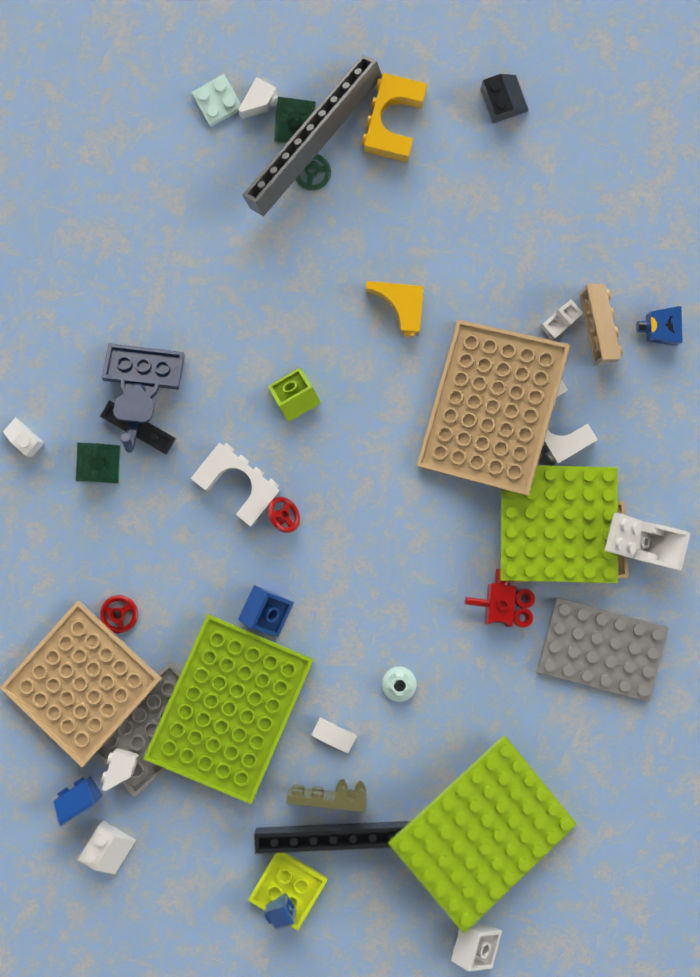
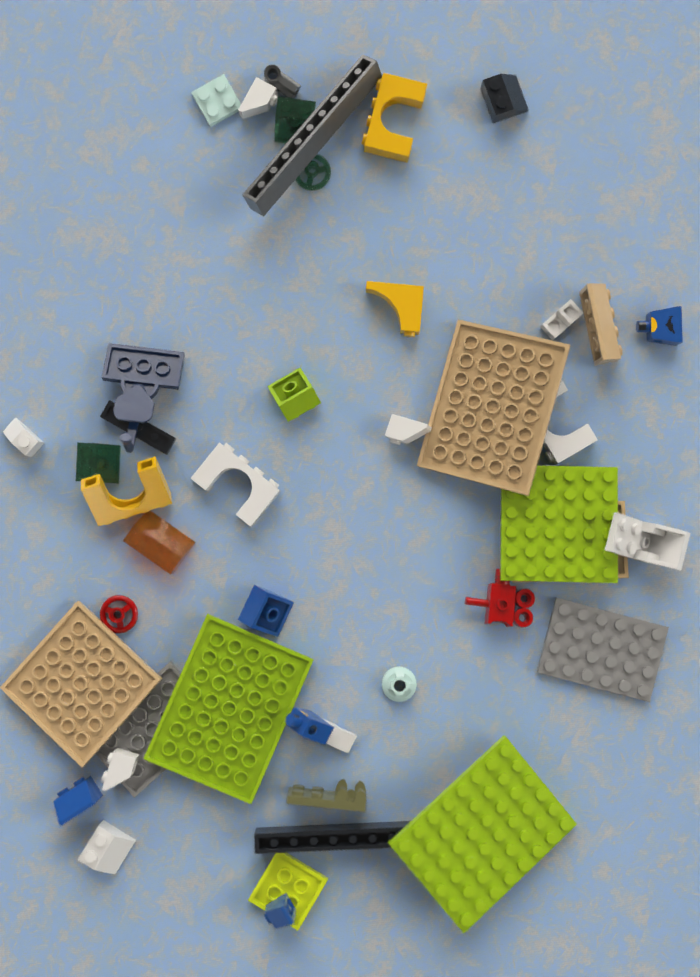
(109, 508): none -> yellow arch
(159, 541): none -> clear orange slope
(282, 83): none -> dark grey piece
(282, 516): red piece -> none
(301, 720): none -> blue torso
(405, 430): none -> white slope
(476, 947): white slope -> none

